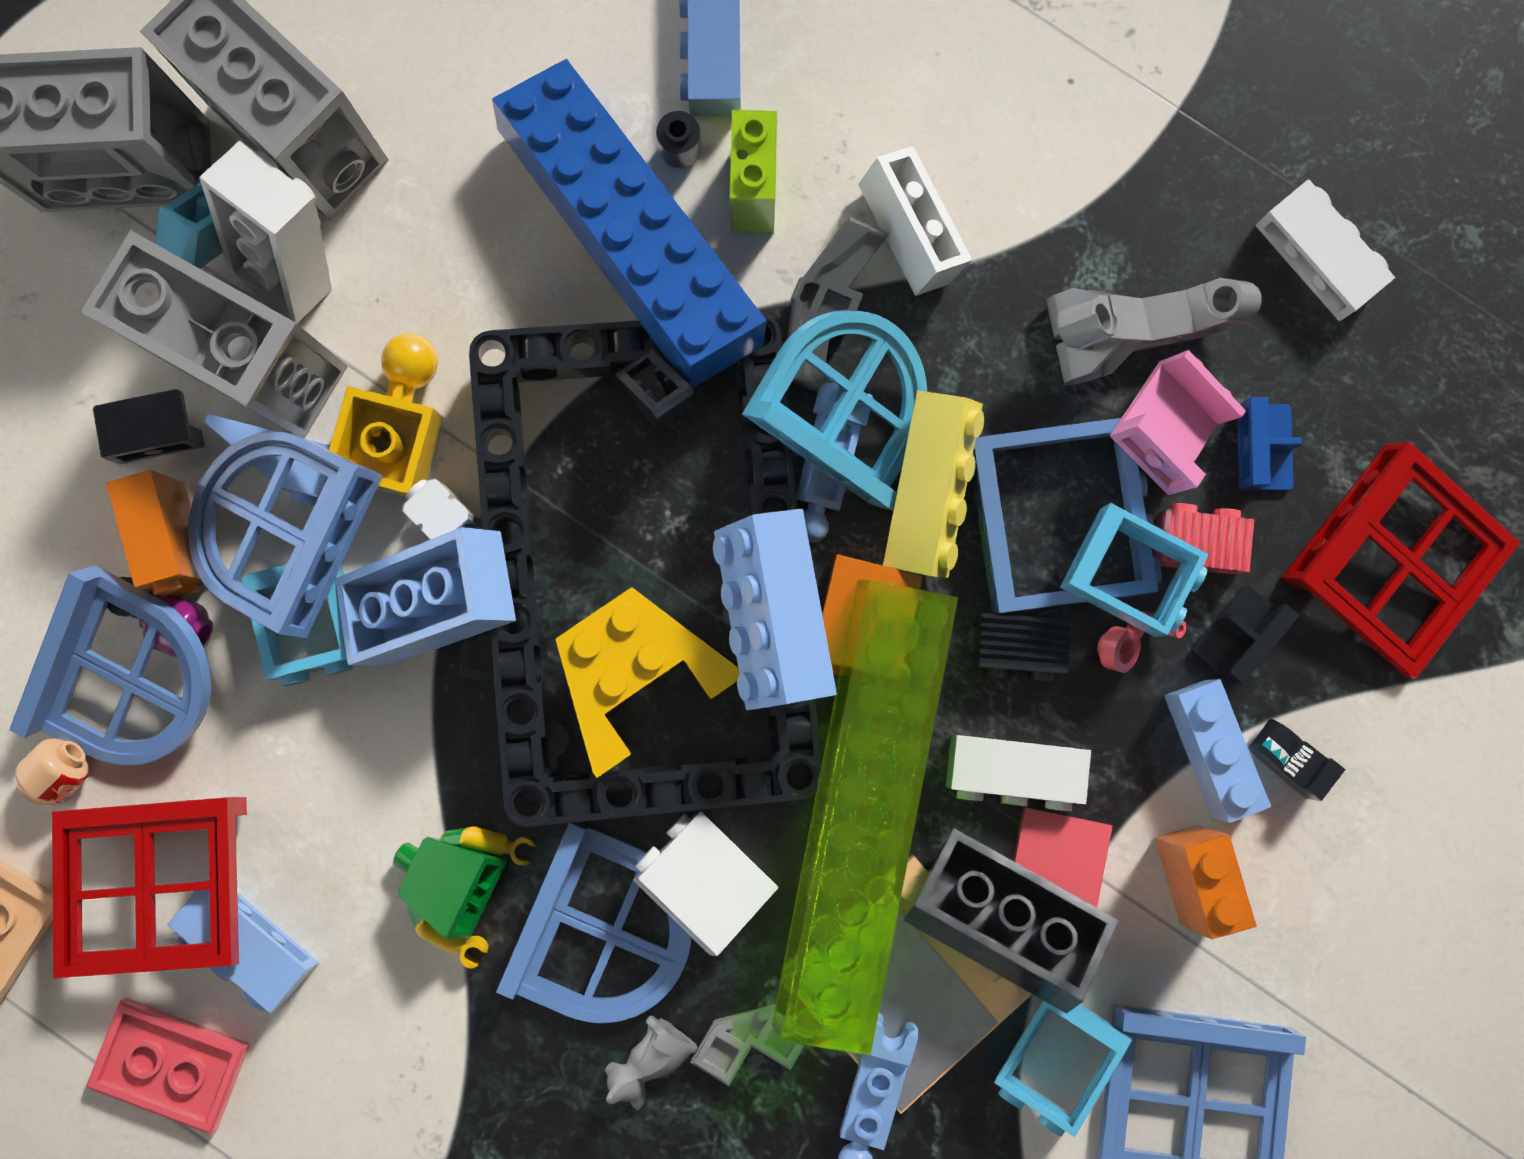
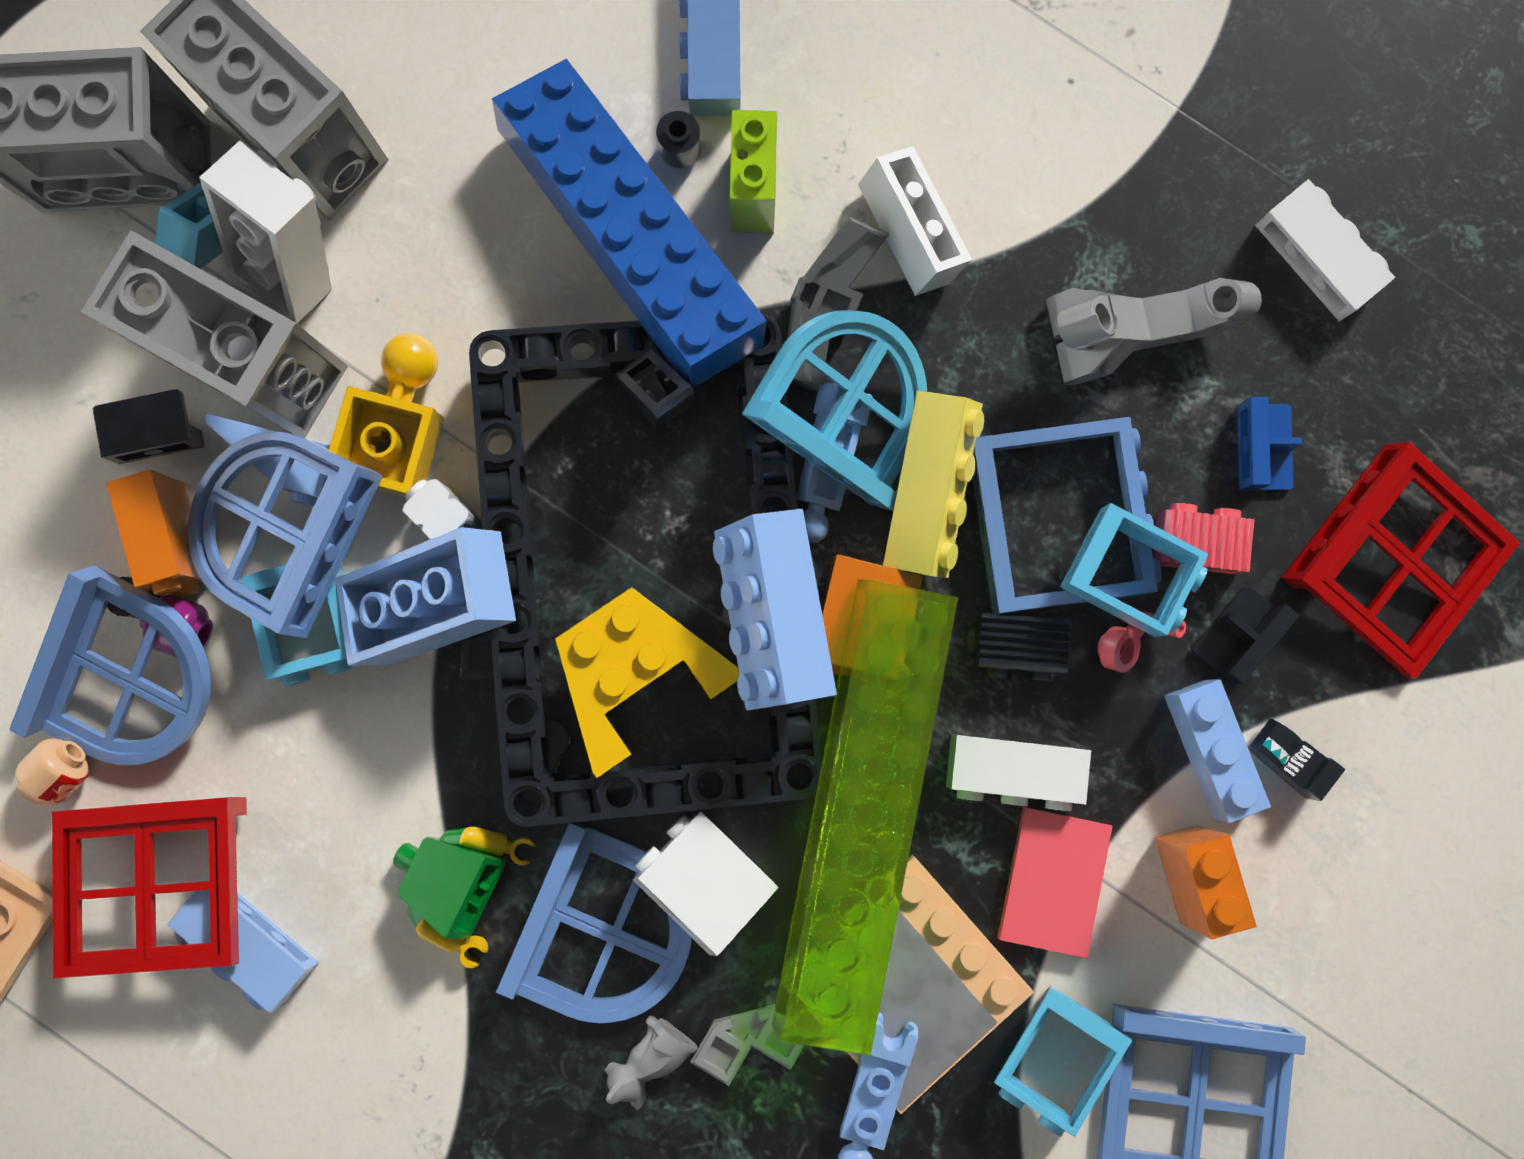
(168, 1065): coral tile -> none
(1012, 921): black brick -> none
(1174, 421): bright pink panel -> none

